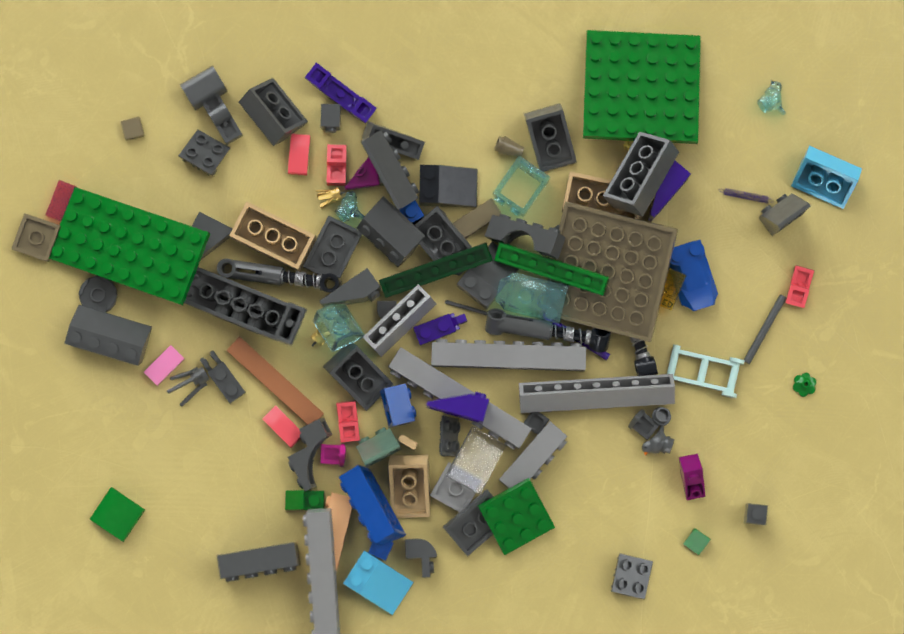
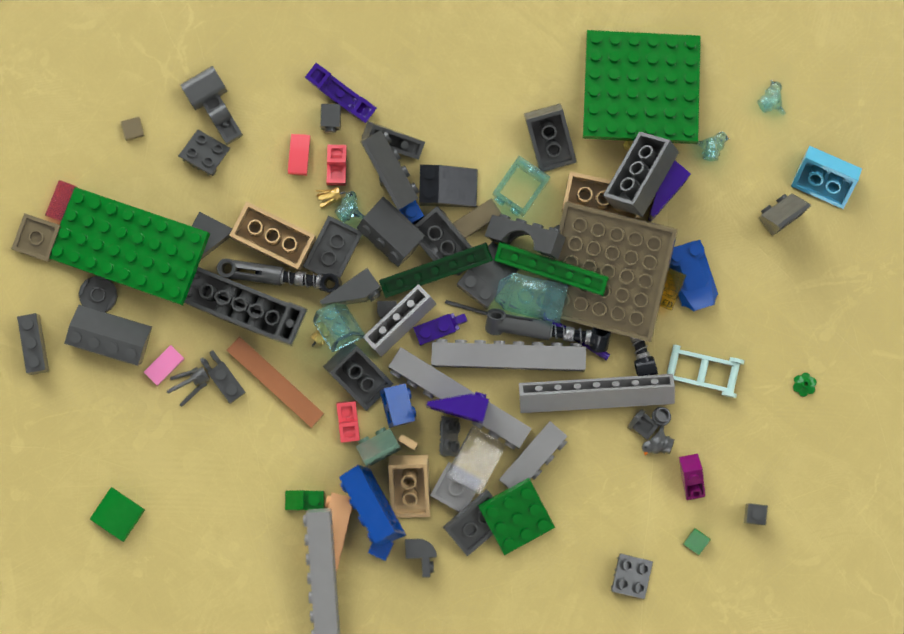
(33, 344): none -> dark grey brick
(258, 560): dark grey brick -> none
(272, 111): dark grey slope -> none
(283, 426): coral slope -> none
(302, 461): dark grey arch -> none
(333, 454): dark pink tile -> none
(364, 177): magenta tile -> none
(378, 582): medium azure slope -> none
(508, 147): dark tan cone -> none
(536, 421): dark grey tile -> none
(712, 146): none -> clear light blue animal
(746, 193): piece -> none
(764, 329): dark grey bar -> none
(799, 286): coral slope -> none

